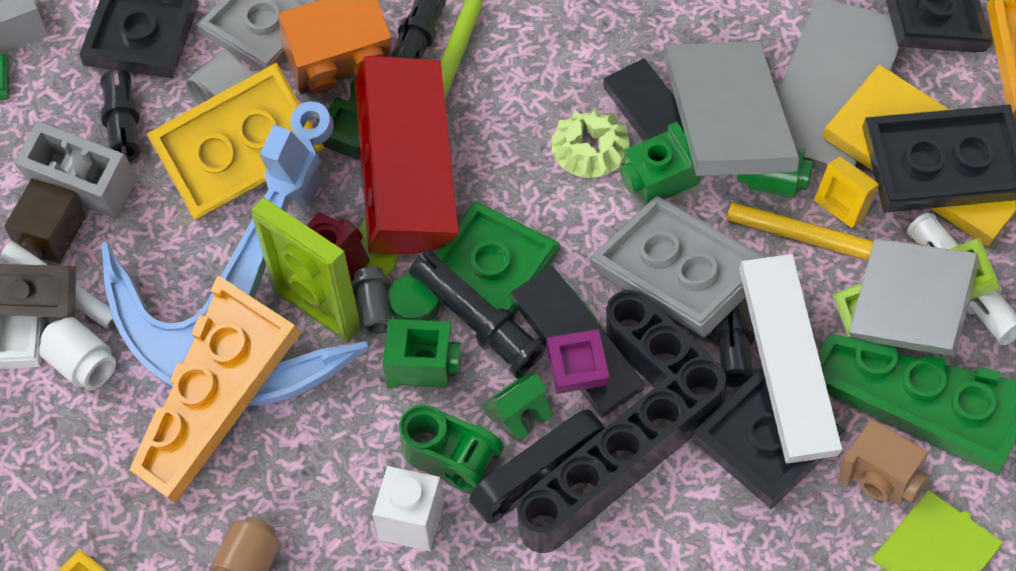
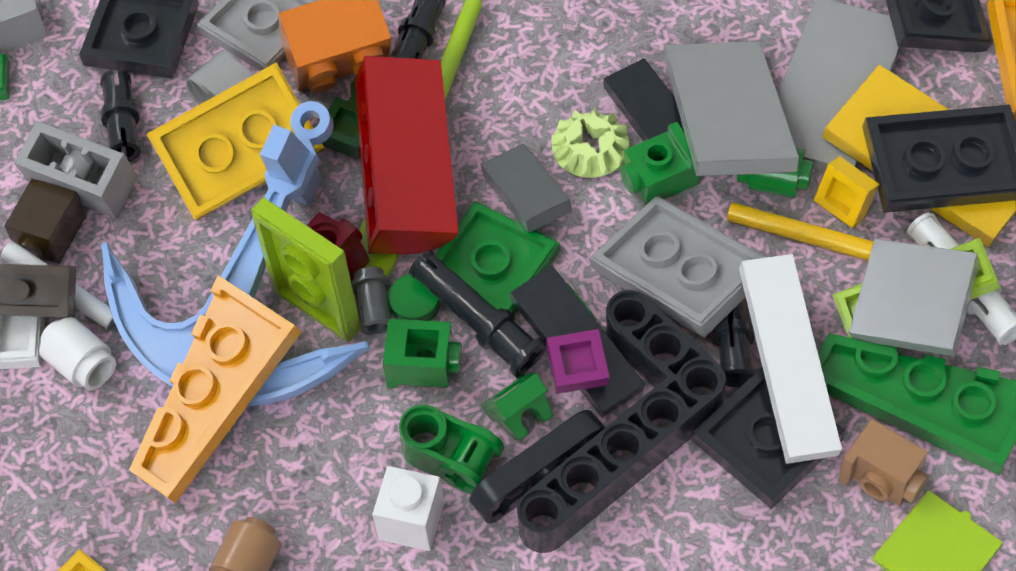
(526, 188): none -> dark grey tile

